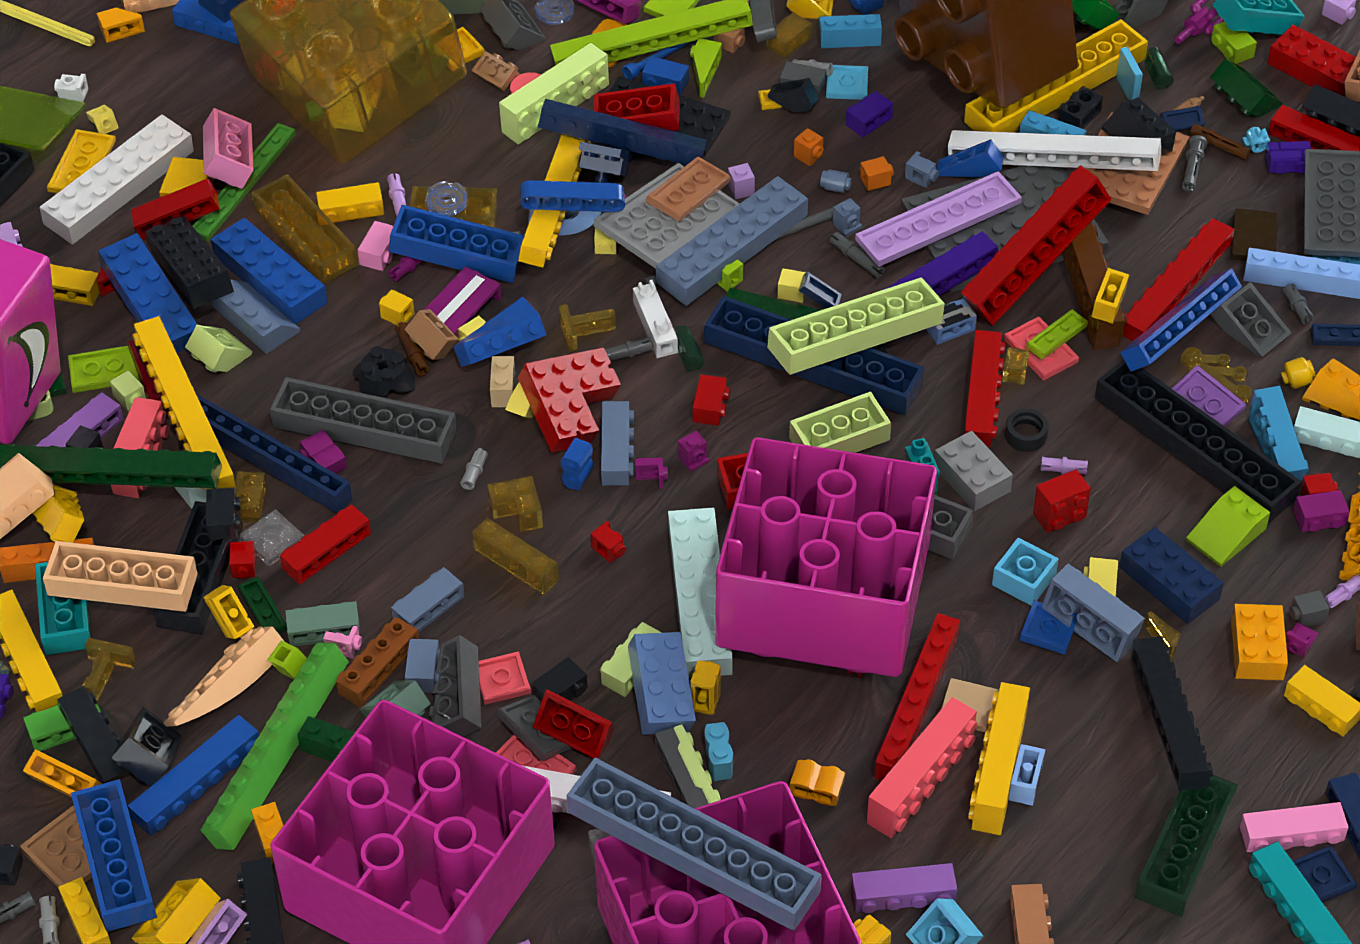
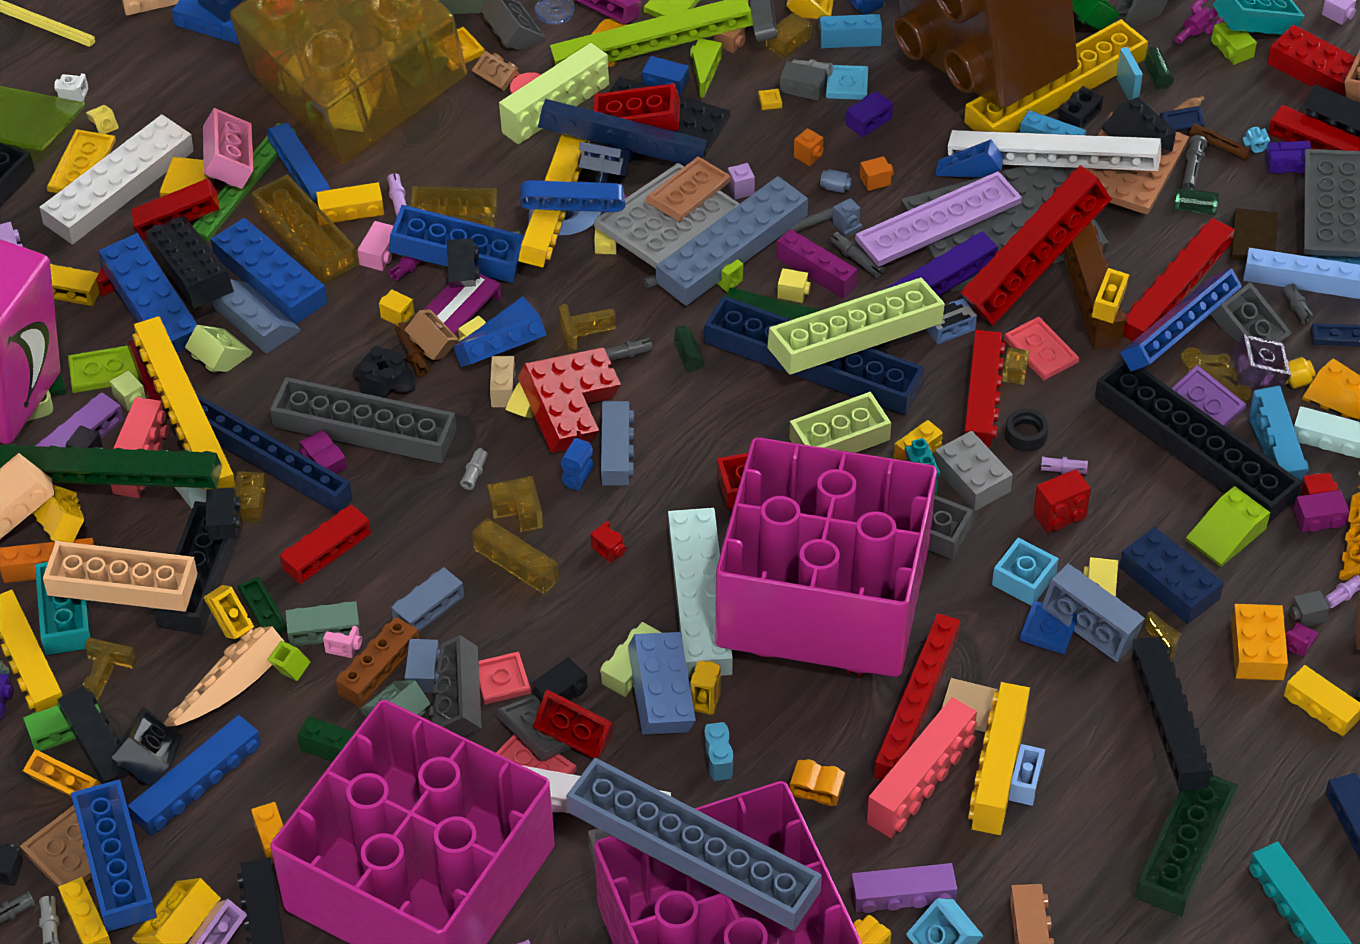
(119, 24): light orange slope -> none
(242, 559): red brick -> none
(272, 536): clear plate -> none
(274, 746): bright green brick -> none
(297, 160): none -> blue beam
(449, 207): clear tile -> none
(462, 262): none -> black brick
(632, 70): blue piece -> none
(651, 469): magenta bracket -> none
(655, 319): white brick -> none
(685, 767): piece -> none
(693, 451): magenta brick -> none
(710, 400): red brick -> none
(794, 95): black slope -> none
(817, 262): none -> magenta brick
(819, 291): tile -> none
(921, 170): sand blue brick -> none
(926, 430): none -> yellow brick
(1057, 334): lime tile -> none
(1196, 201): none -> clear green brick
(1244, 89): dark green slope -> none
(1260, 363): none -> clear purple brick
(1294, 827): bright pink brick -> none
(1326, 873): dark blue tile -> none

